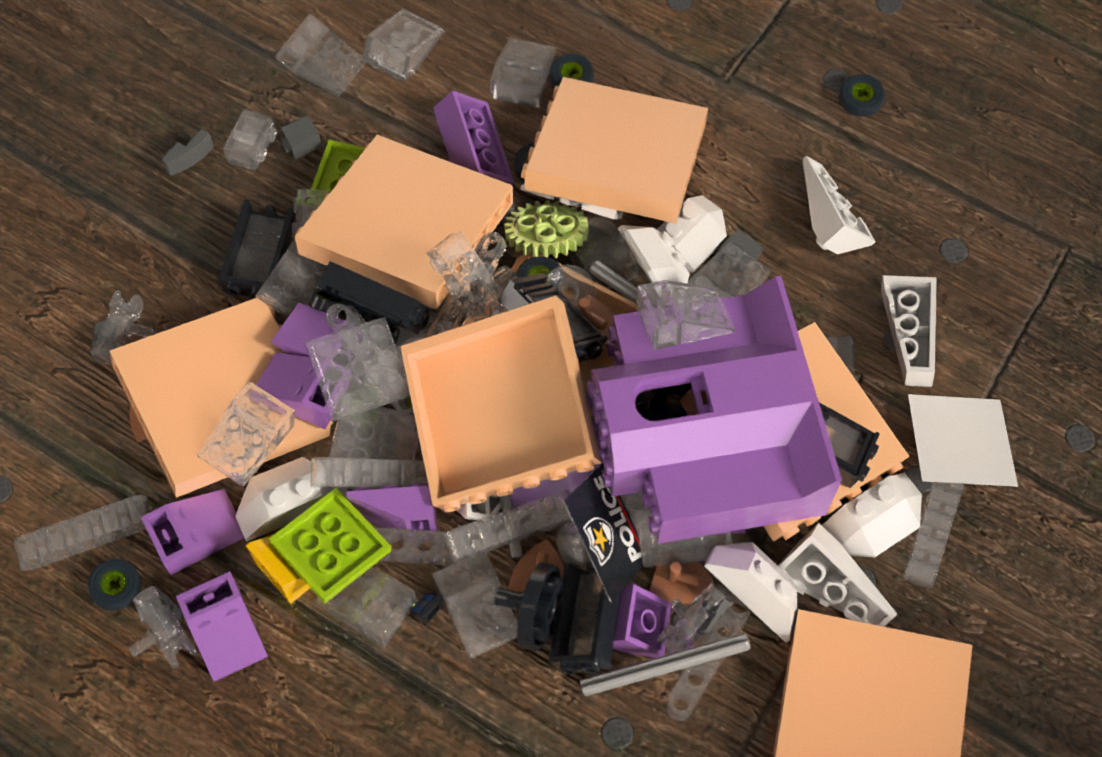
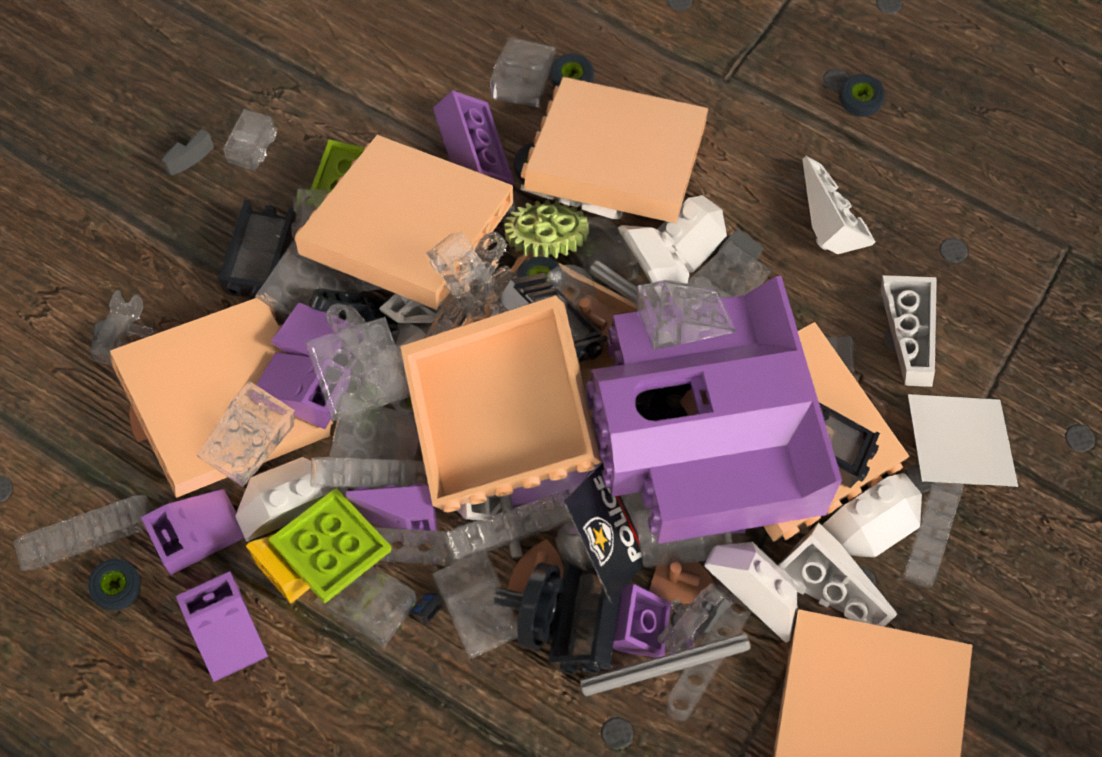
(163, 626): clear piece -> none
(300, 138): dark grey brick -> none
(320, 56): clear slope -> none
(374, 298): black door -> none
(401, 44): clear slope -> none

